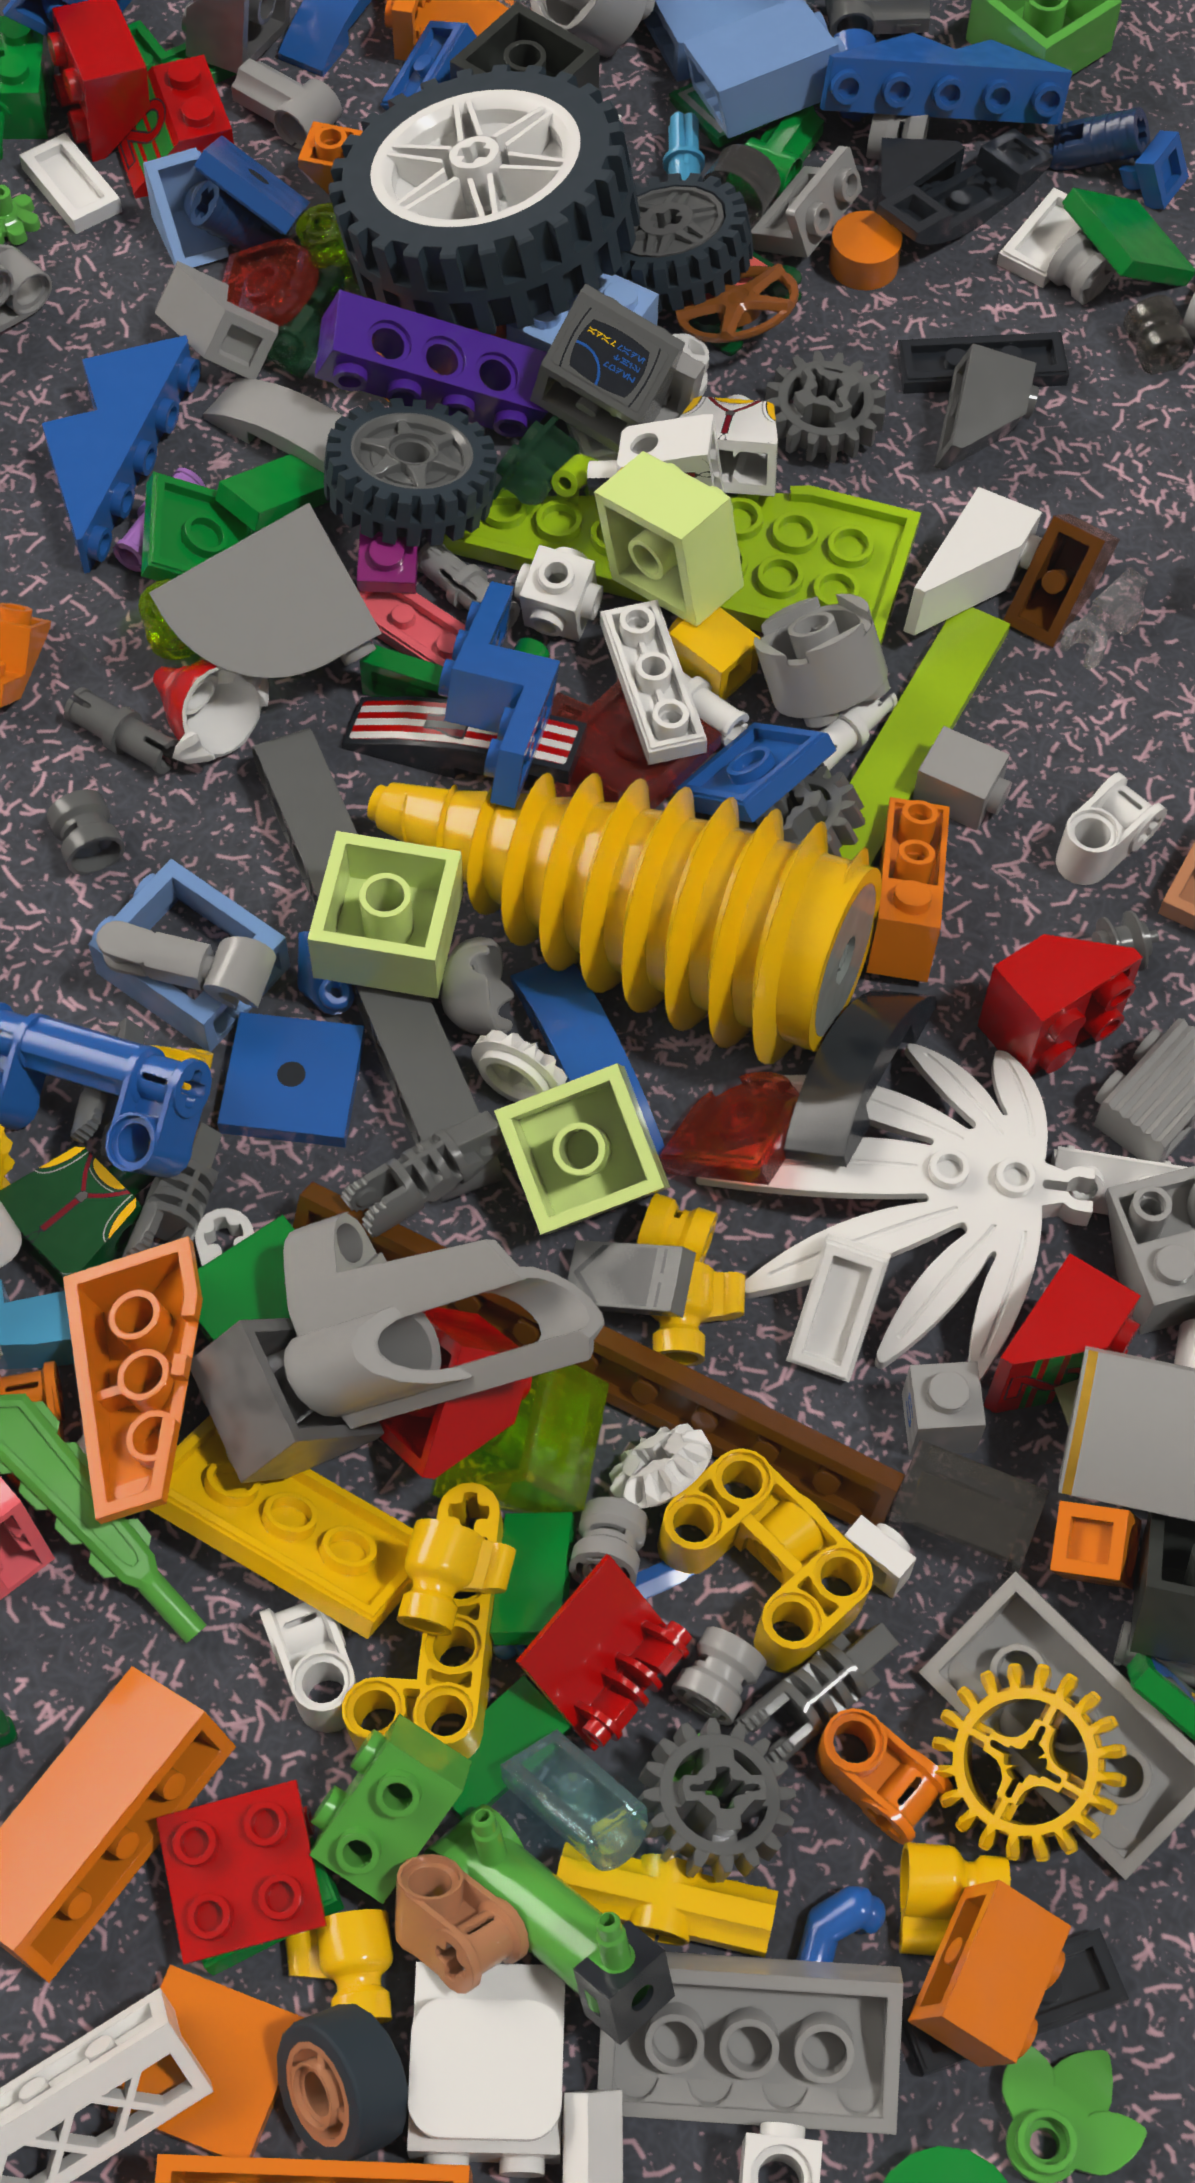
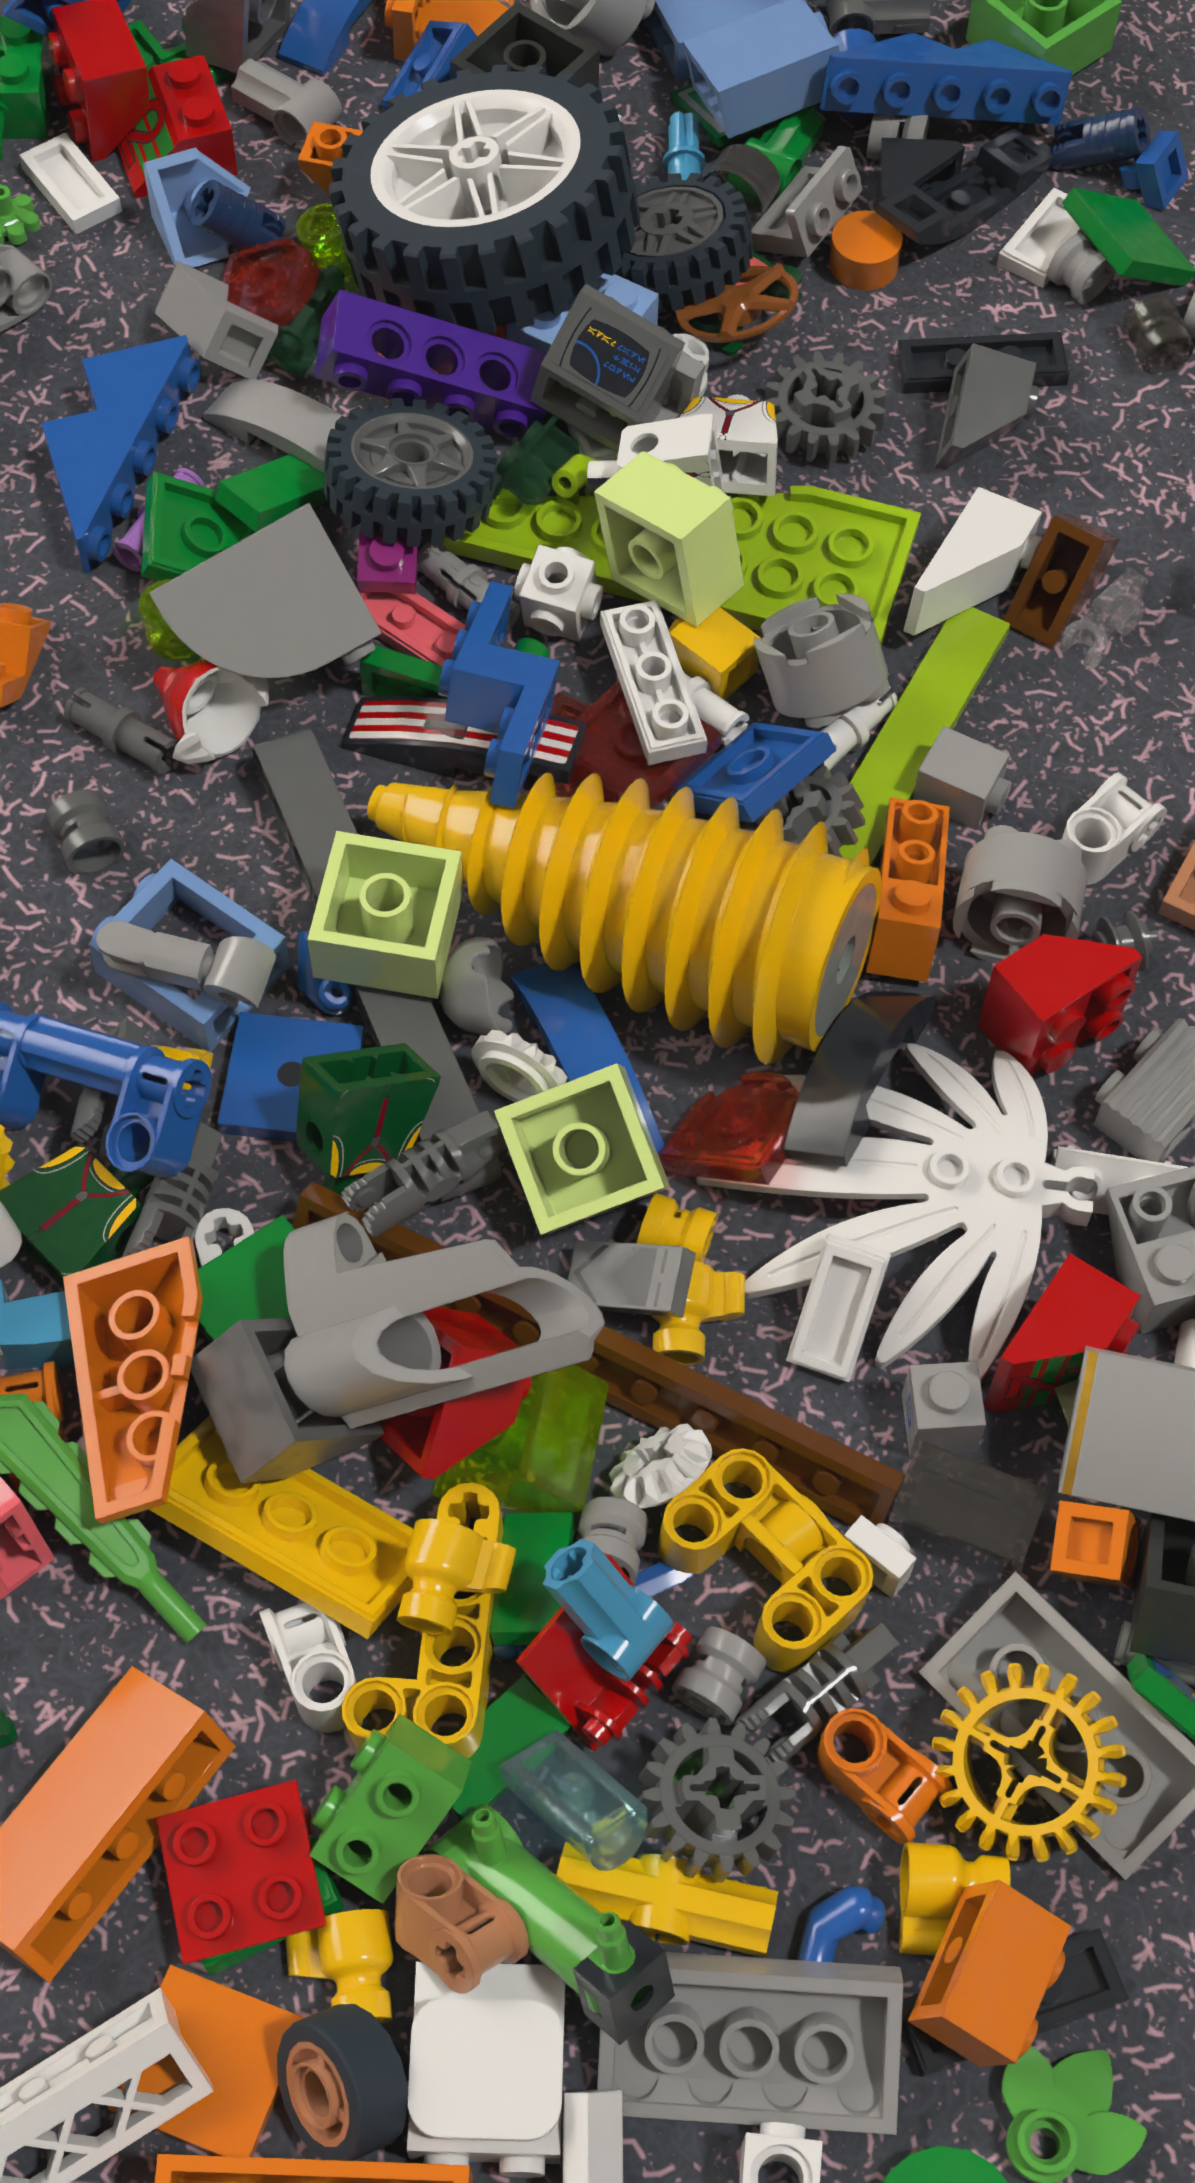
(251, 184): blue tile -> none
(361, 1109): none -> dark green torso
(617, 1618): none -> dark azure piece
(1017, 891): none -> light grey brick

